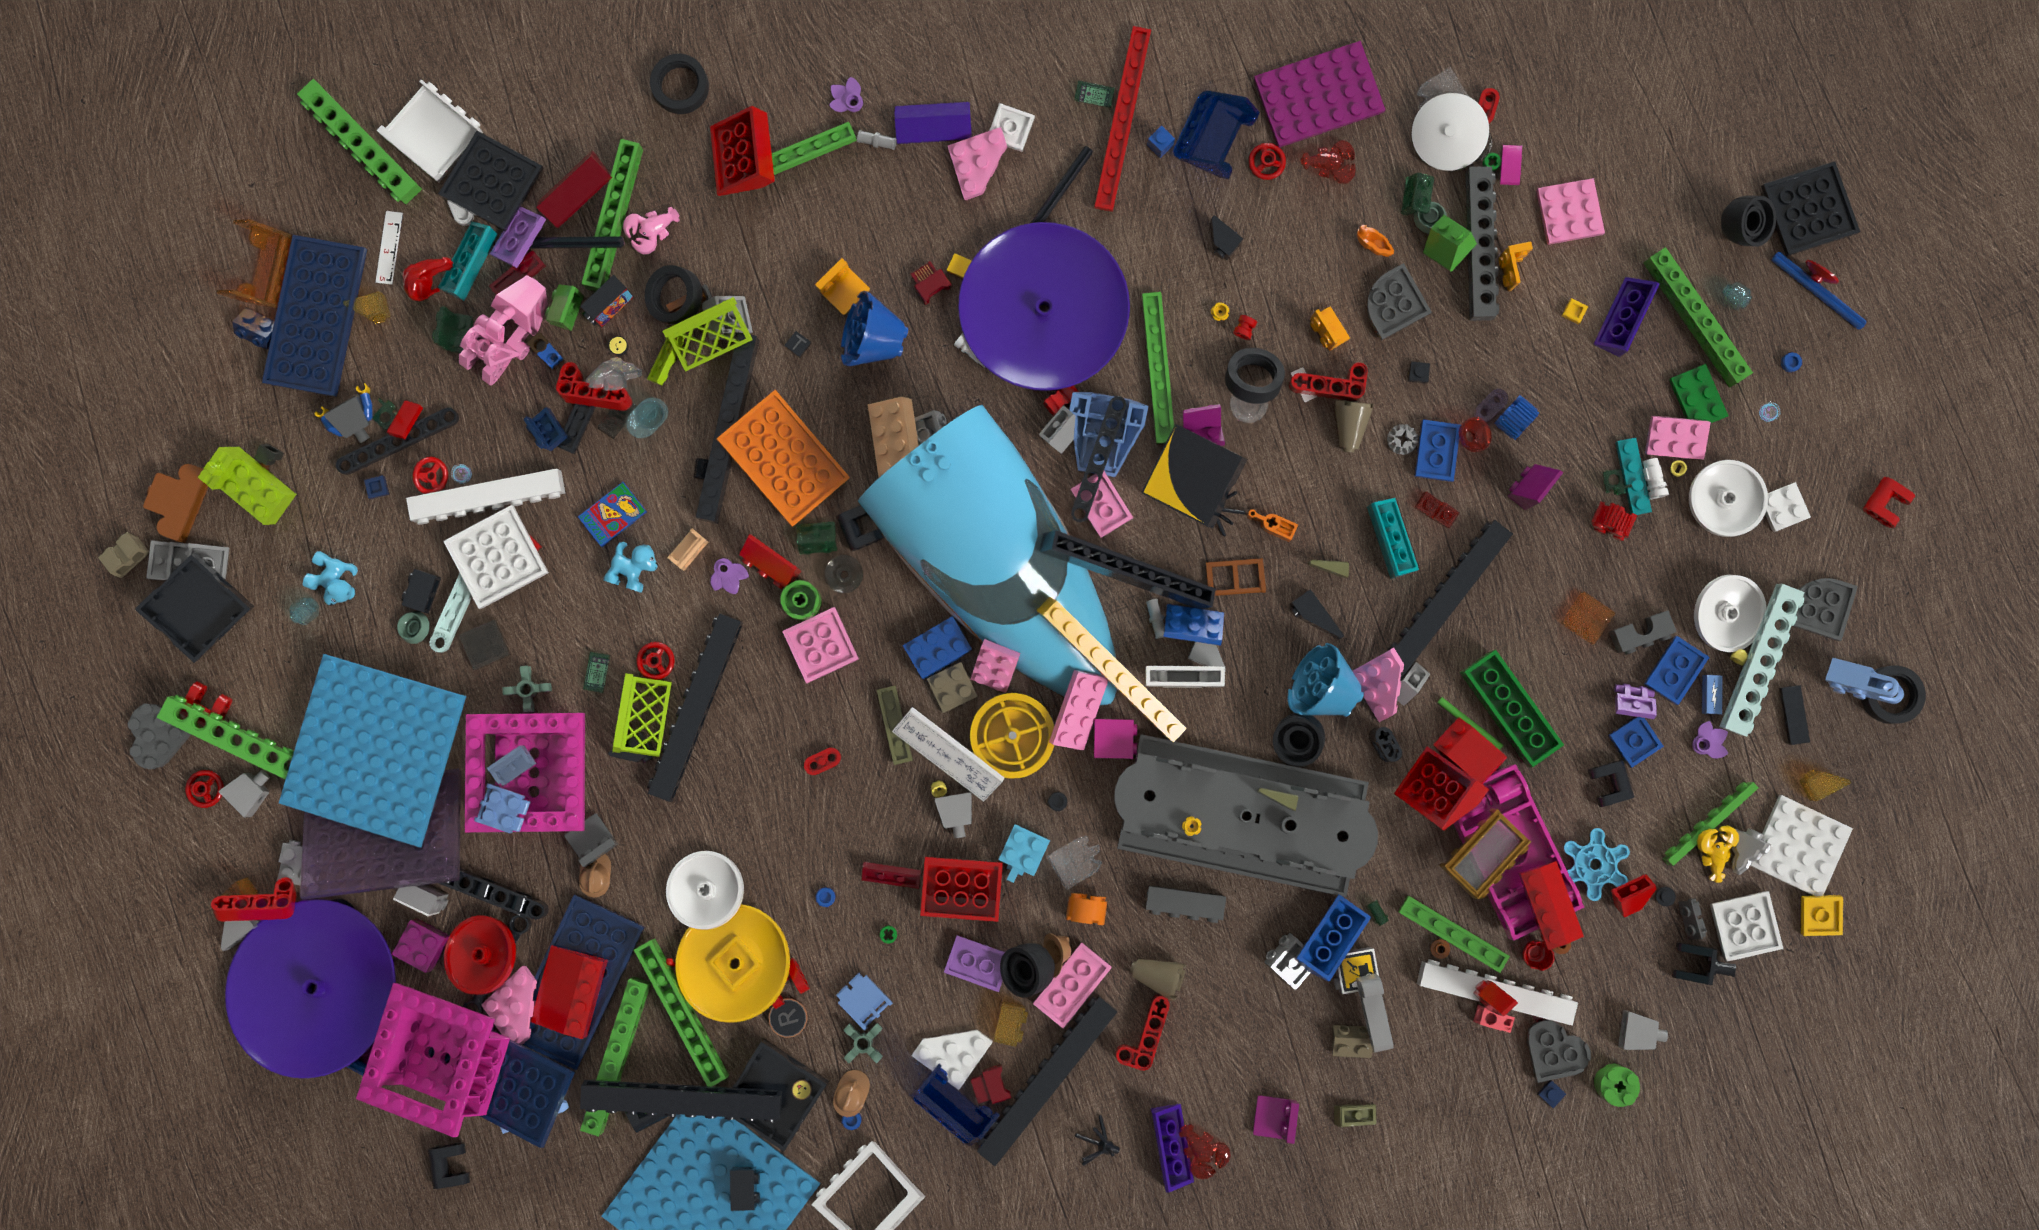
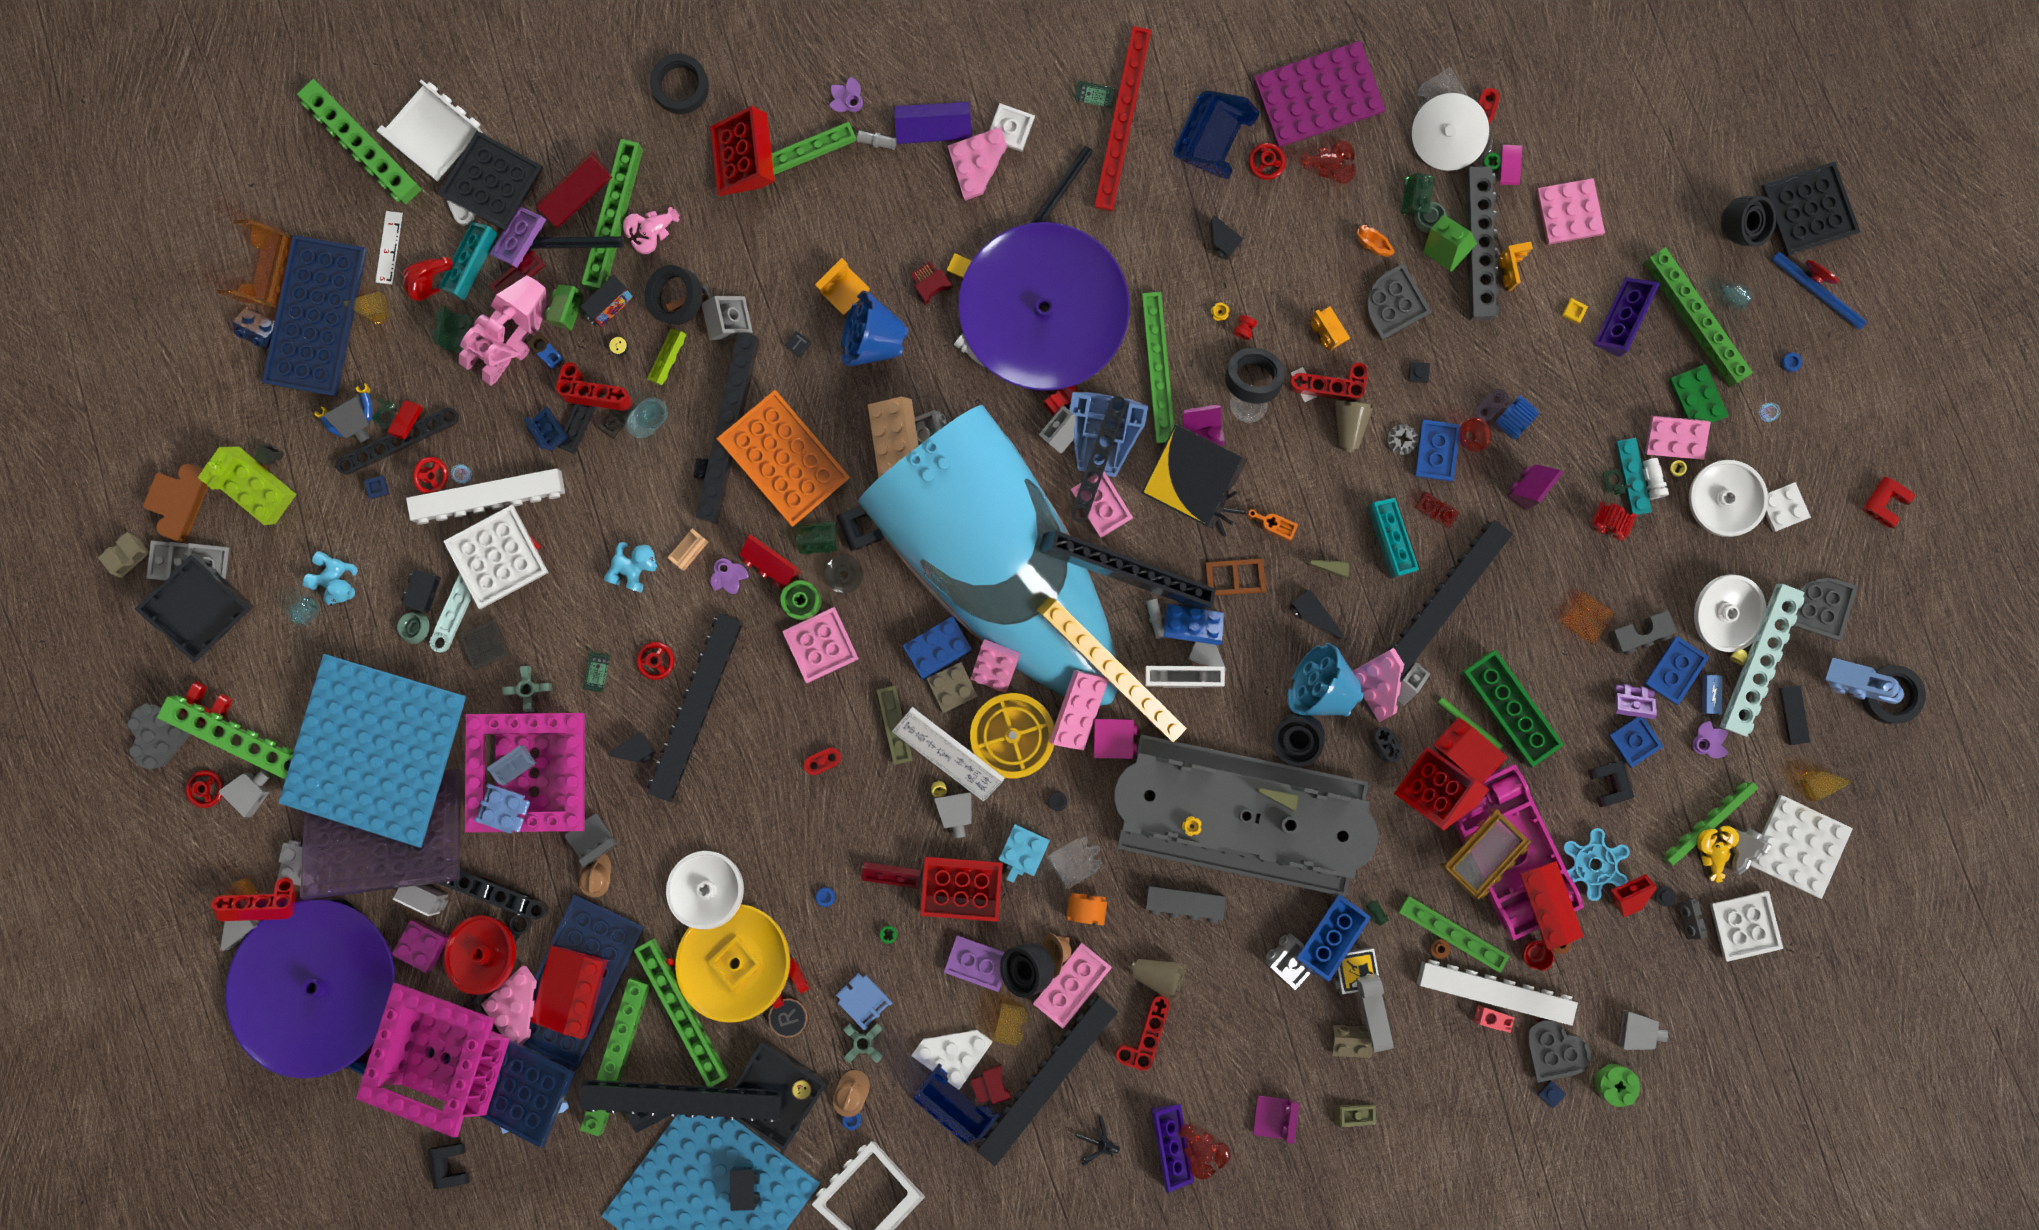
(612, 514): tile -> none
(613, 374): clear plate -> none
(624, 718): lime fence -> none
(700, 319): lime fence -> none
(1160, 141): blue brick -> none
(1494, 998): red slope -> none
(1715, 968): black piece -> none
(1821, 915): yellow plate -> none

